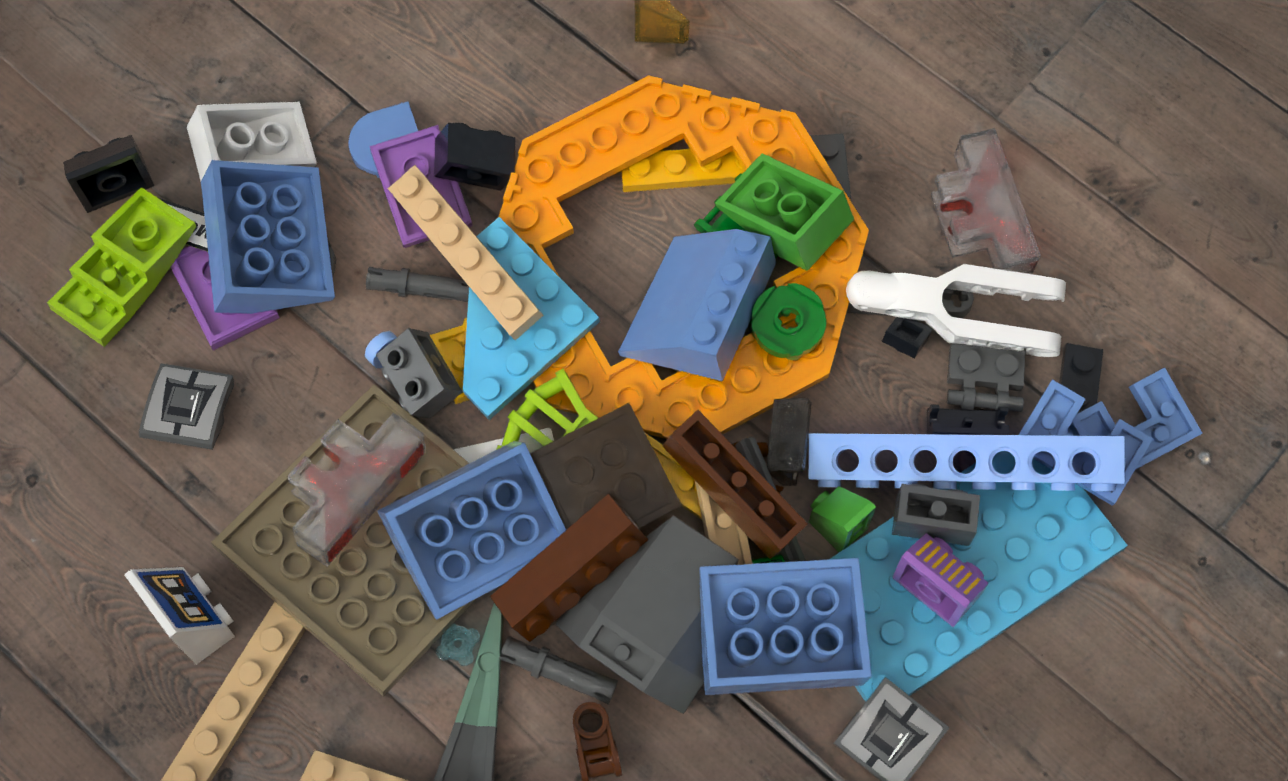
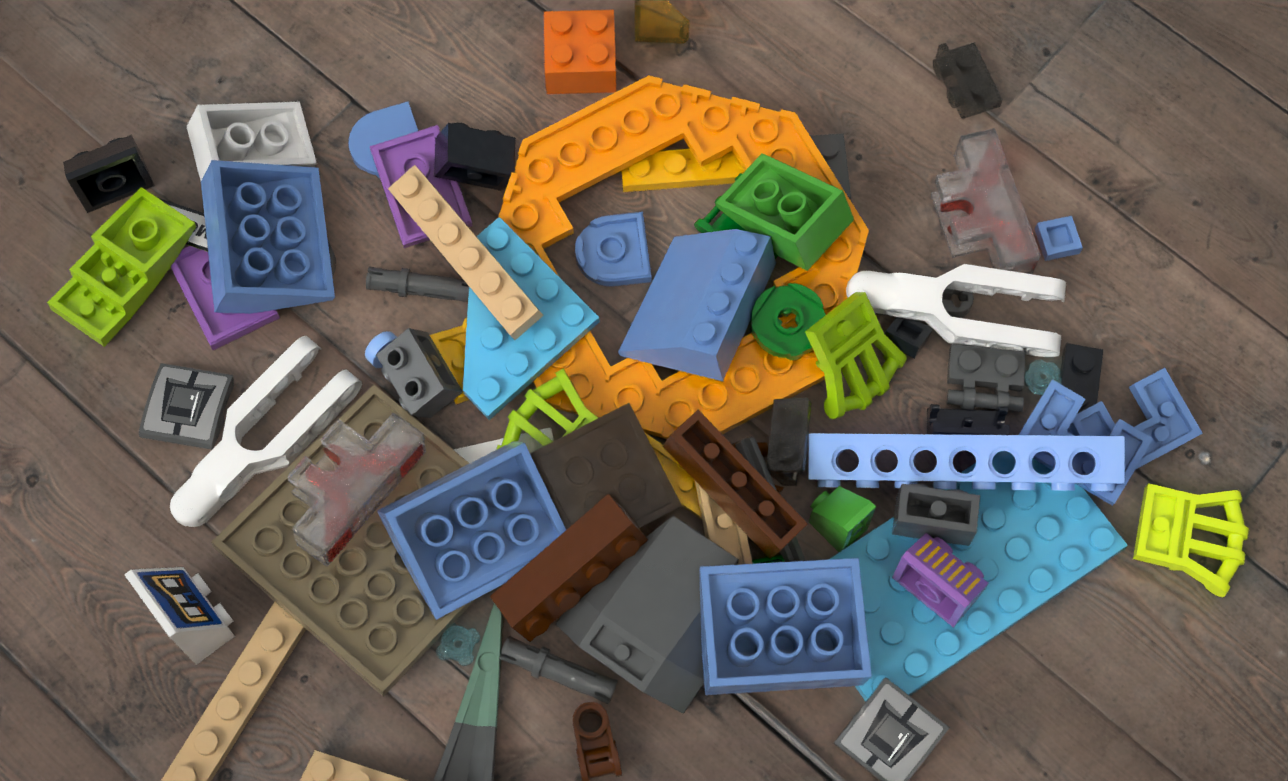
(230, 465): none -> white piece
(579, 51): none -> orange brick
(614, 250): none -> medium blue tile
(838, 340): none -> lime plate
(966, 80): none -> clear smoke bracket
(1033, 379): none -> clear light blue plate
(1058, 238): none -> medium blue plate
(1167, 529): none -> neon yellow plate

